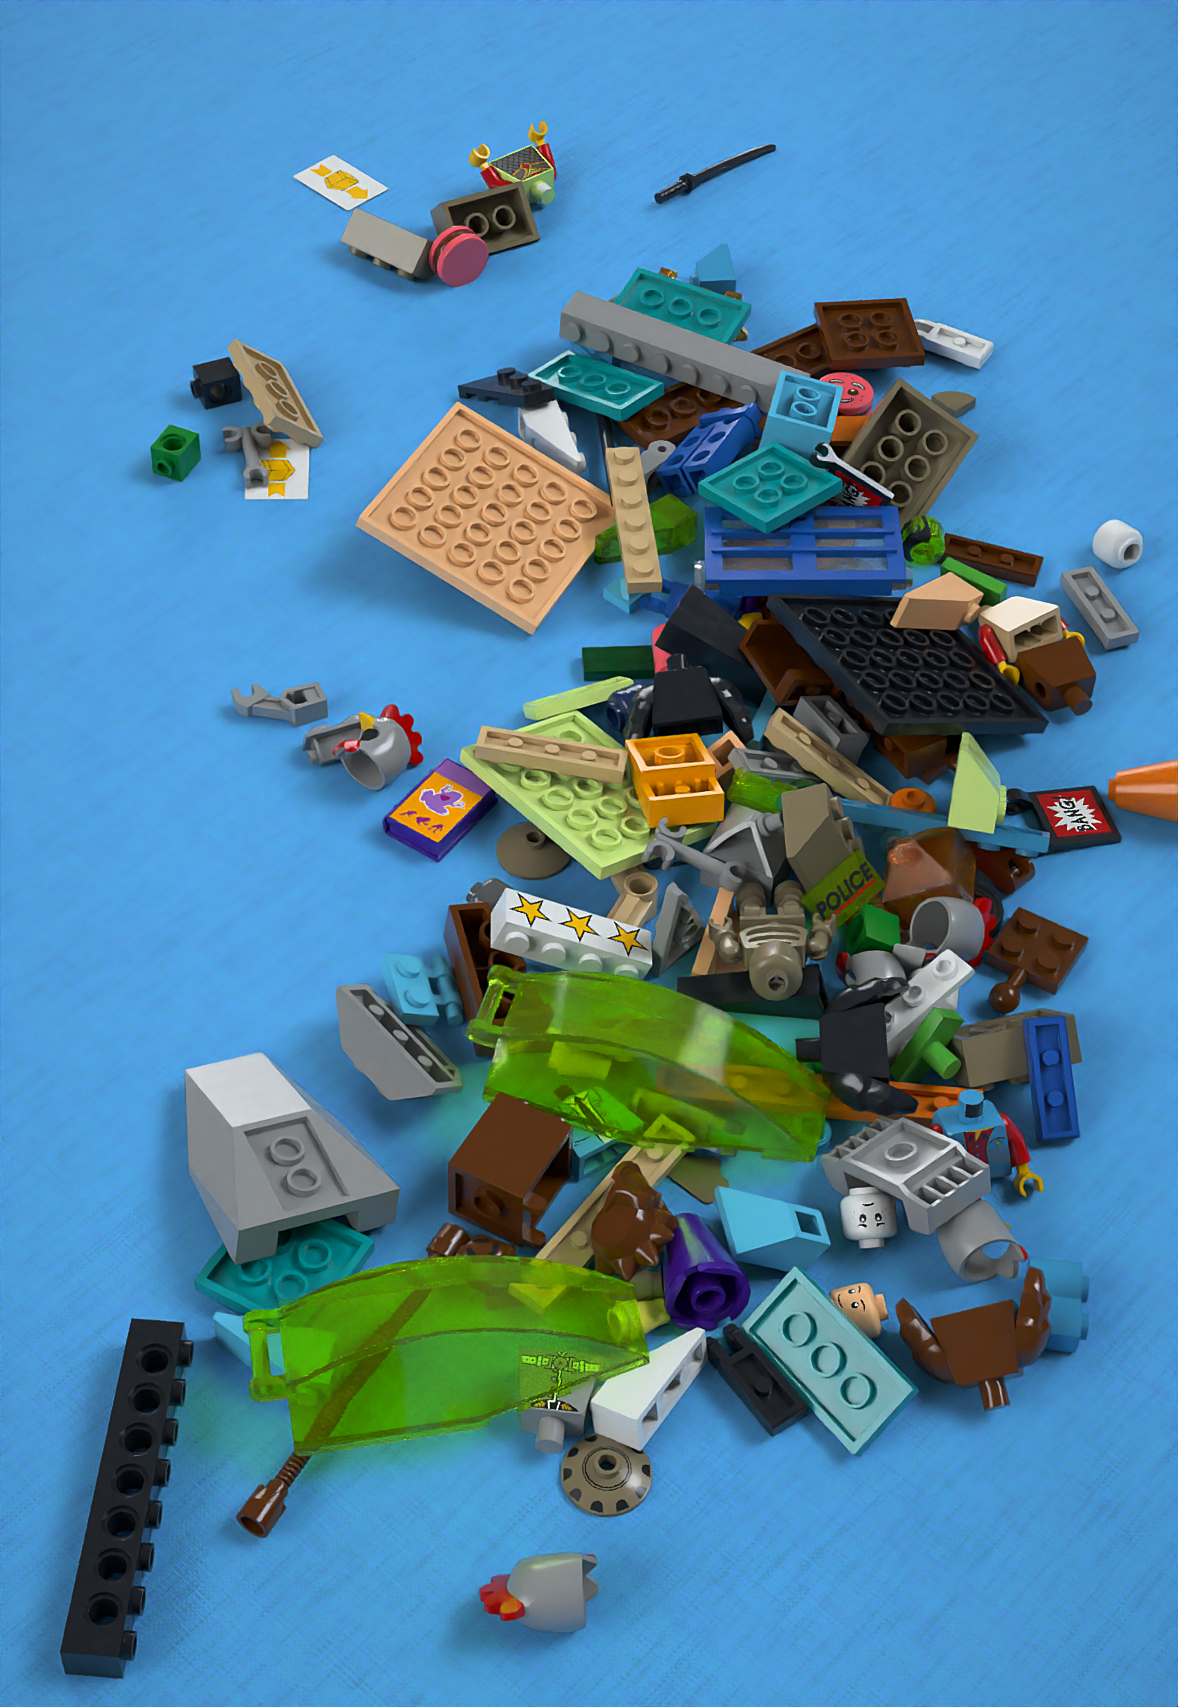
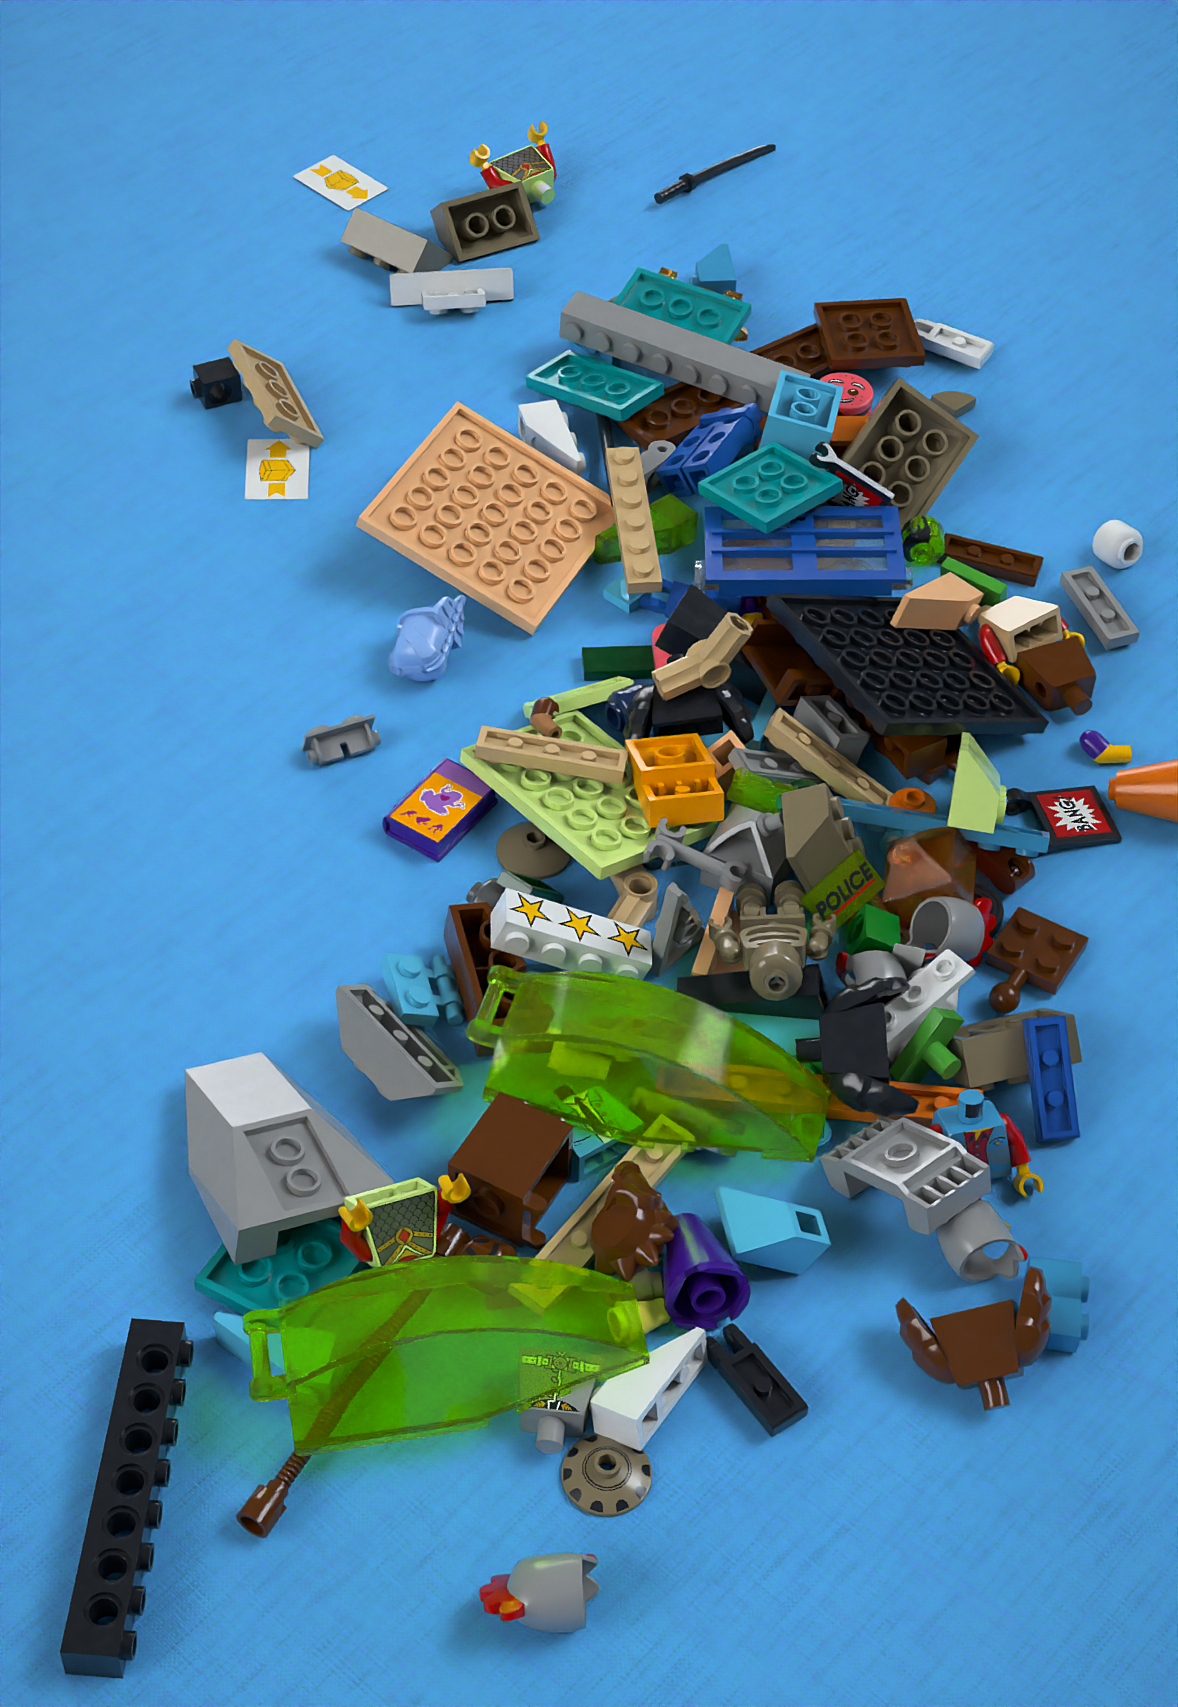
(175, 453): green brick -> none
(249, 438): light grey bar -> none
(296, 705): light grey piece -> none
(381, 749): light grey piece -> none
(399, 1219): none -> torso
(426, 639): none -> light blue helmet
(451, 289): none -> white bracket
(458, 256): coral head -> none
(510, 388): black wing -> none
(529, 885): none -> dark green tile
(543, 717): none -> arm
(699, 1176): dark tan sticker -> none
(705, 660): none -> tan piece
(829, 1361): teal plate -> none
(862, 1307): light nougat head -> none
(868, 1216): white head -> none
(1102, 751): none -> arm

